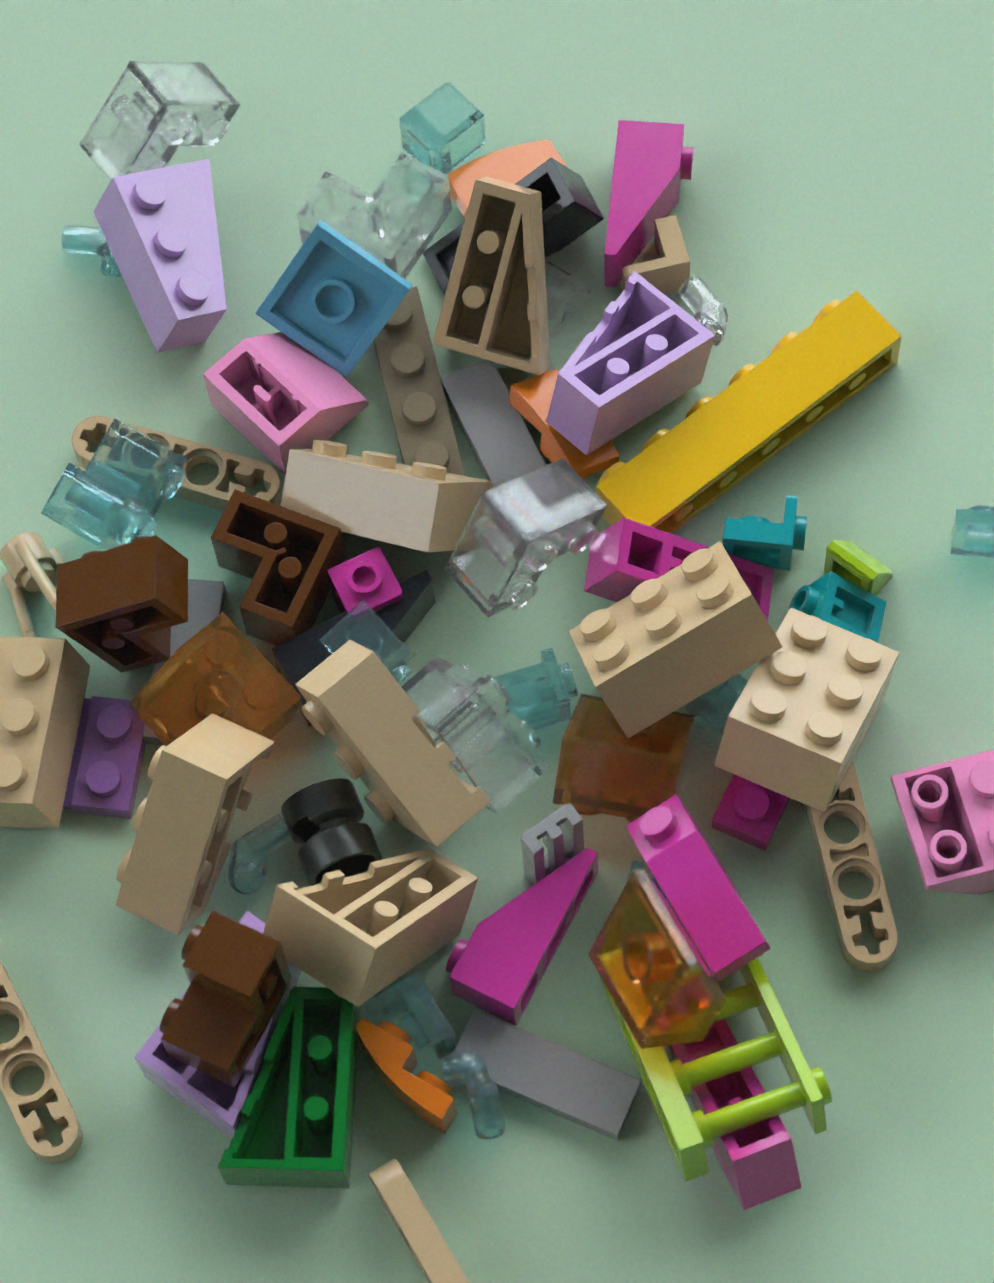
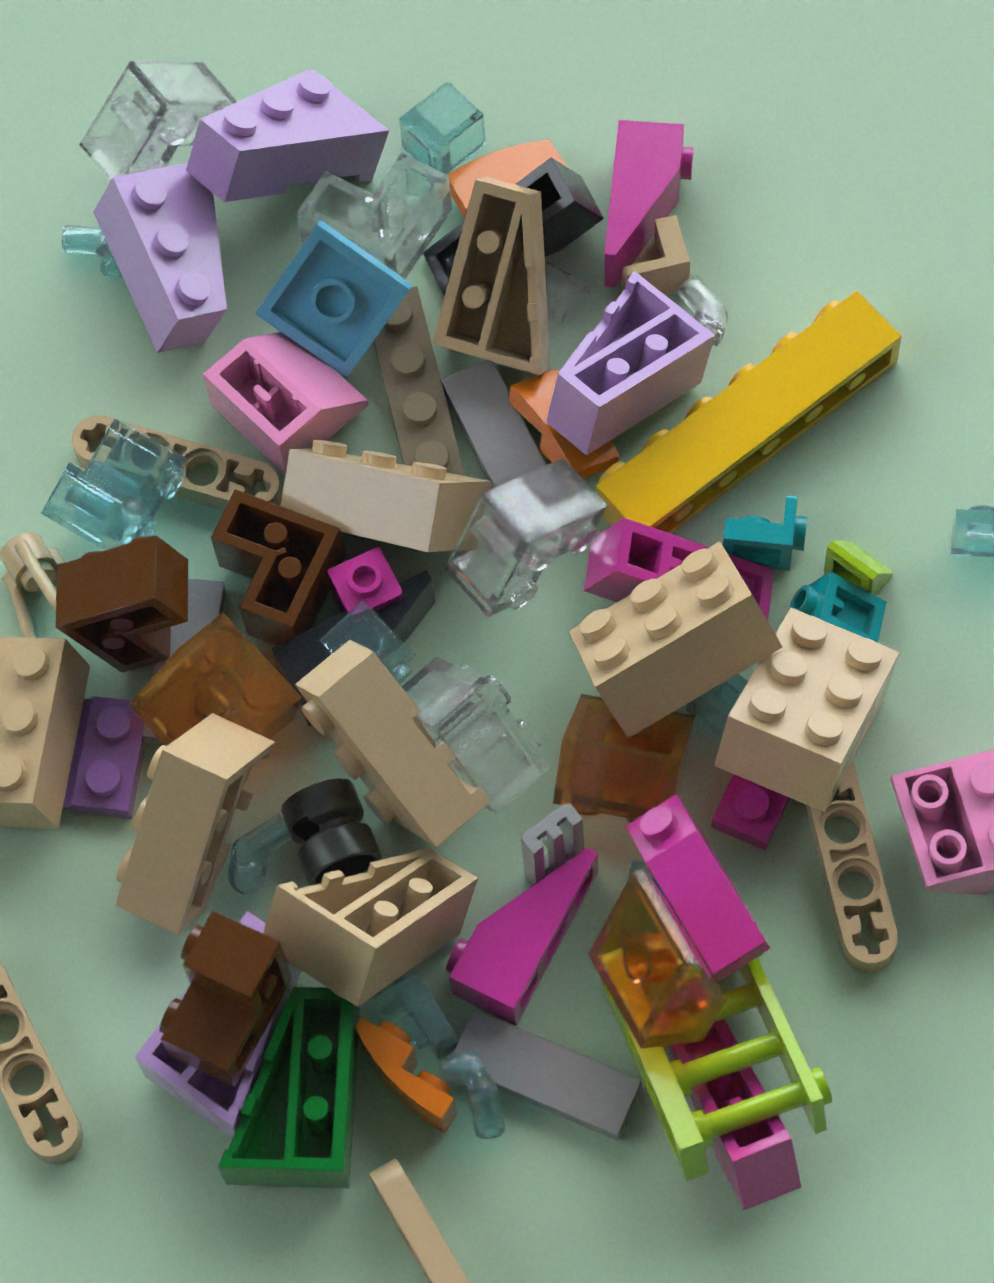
(284, 140): none -> lavender wedge
(541, 691): clear light blue bracket -> none

